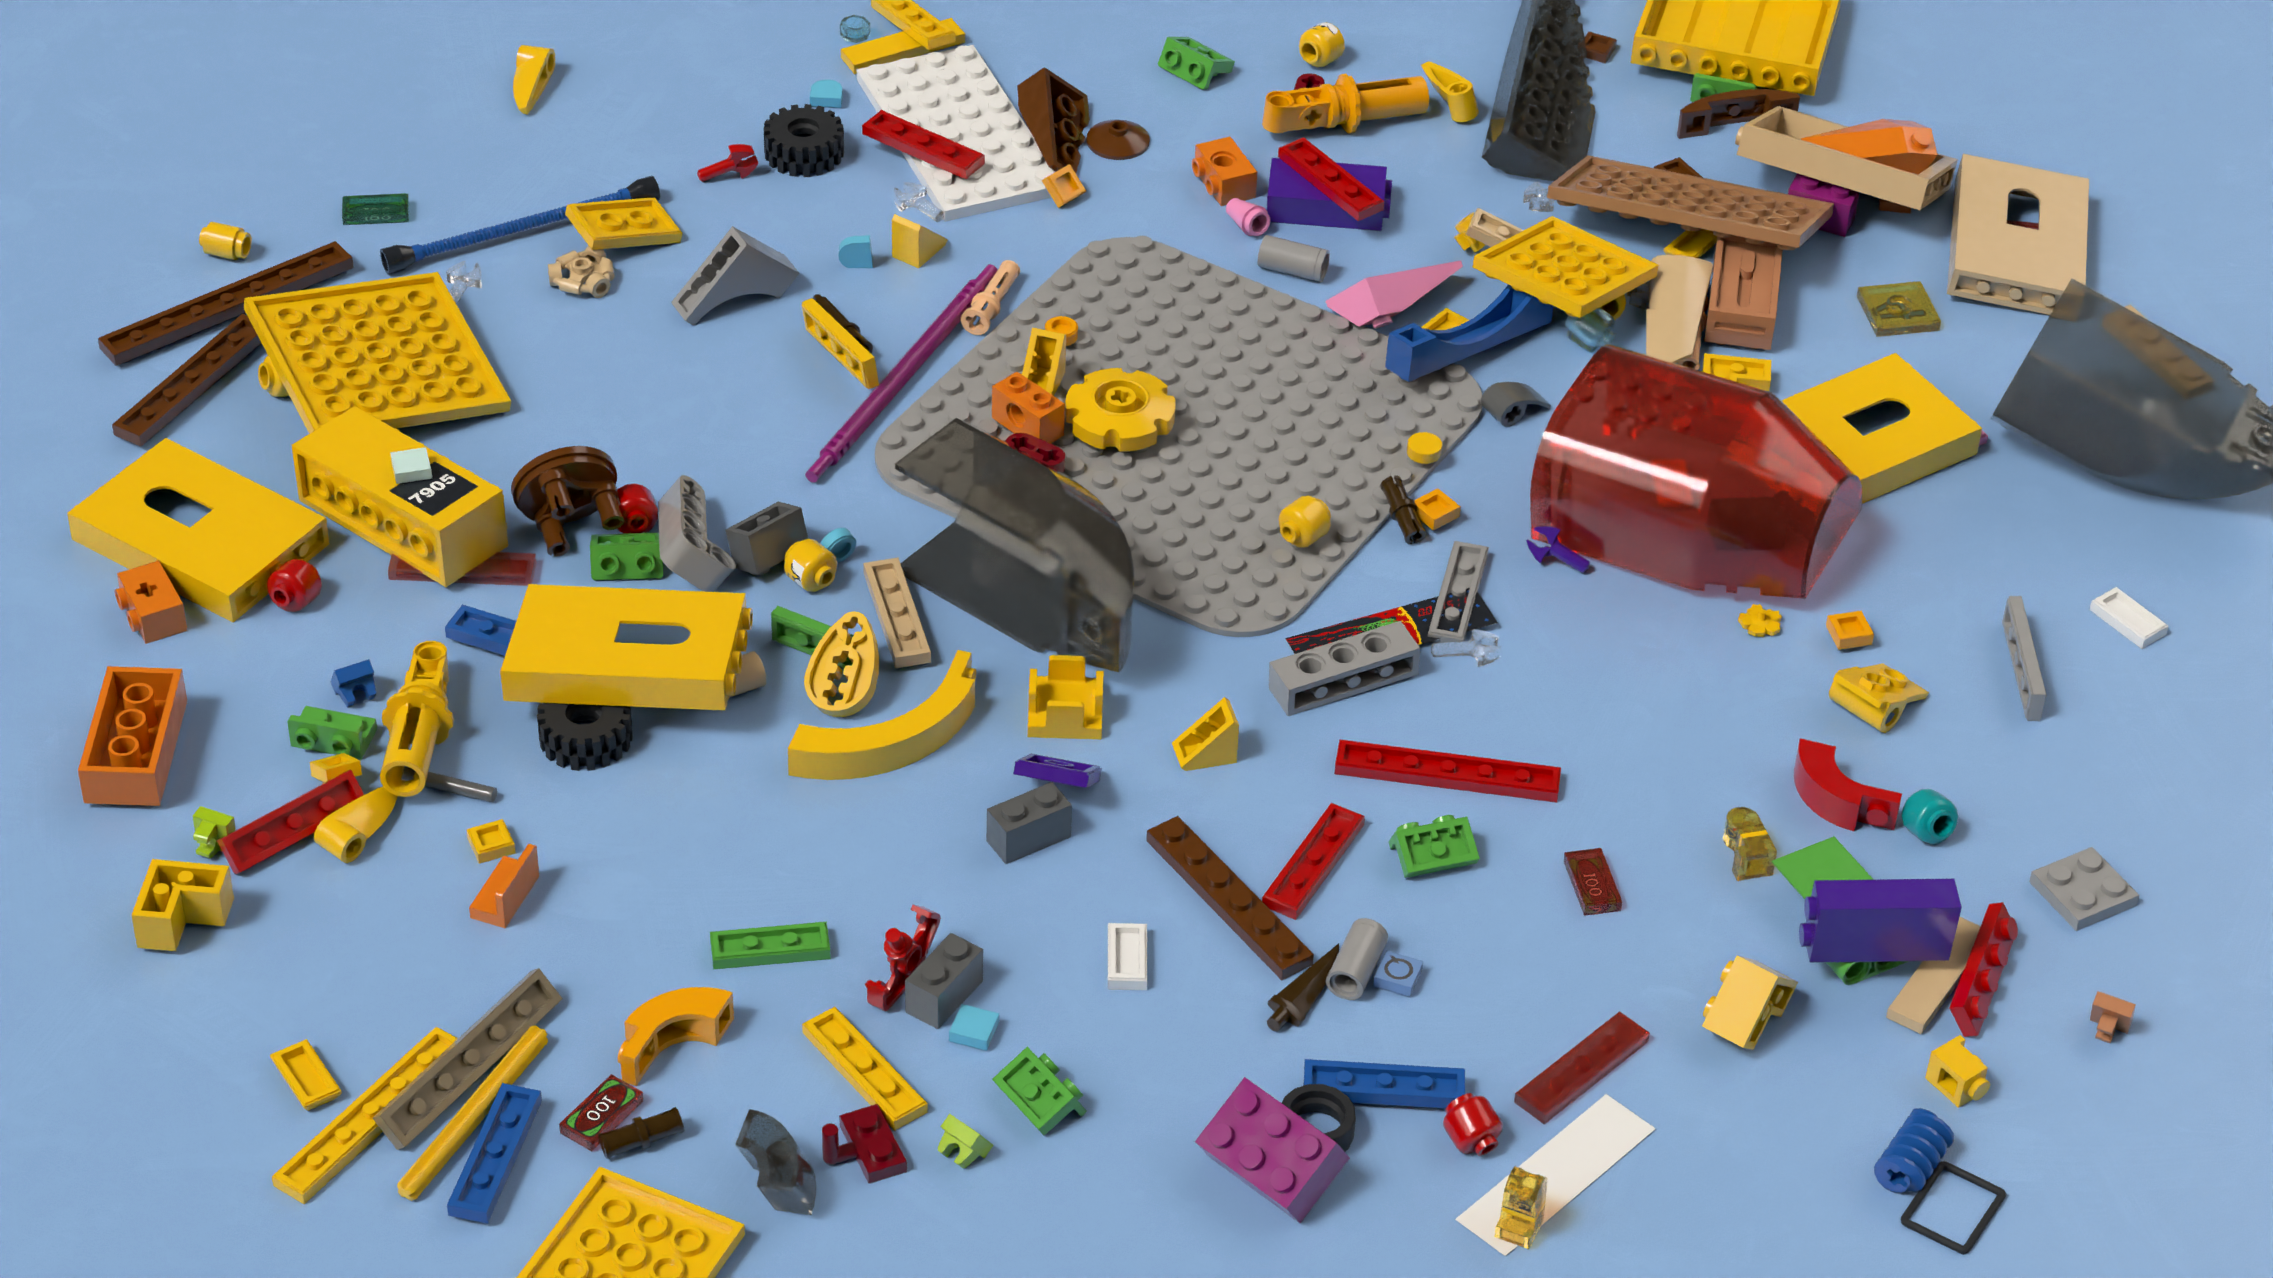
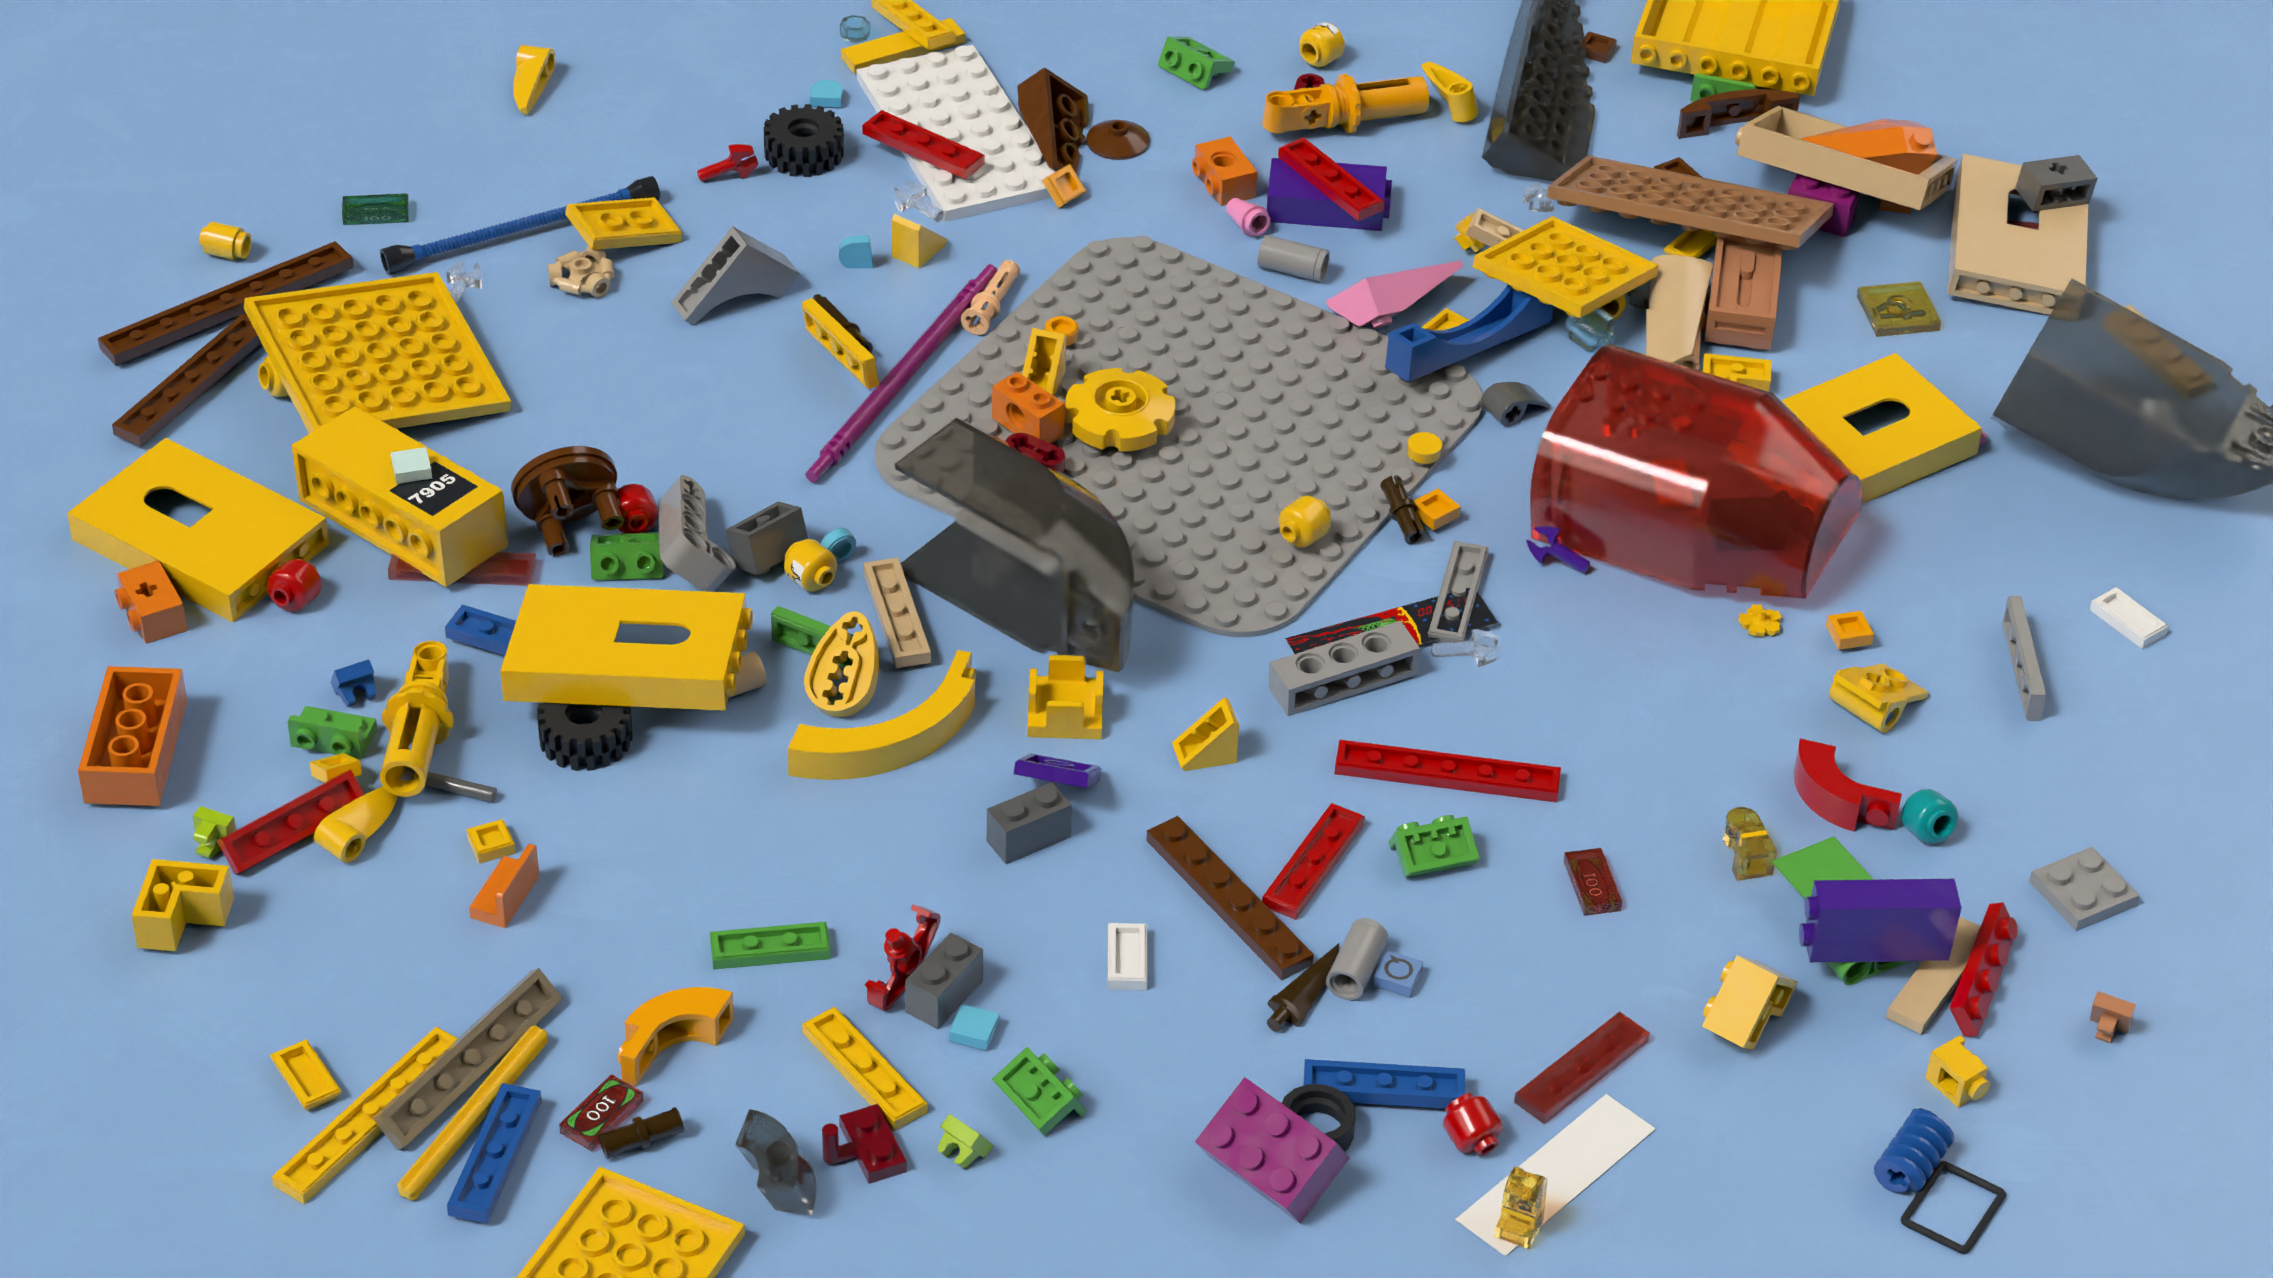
(2056, 183): none -> dark grey brick

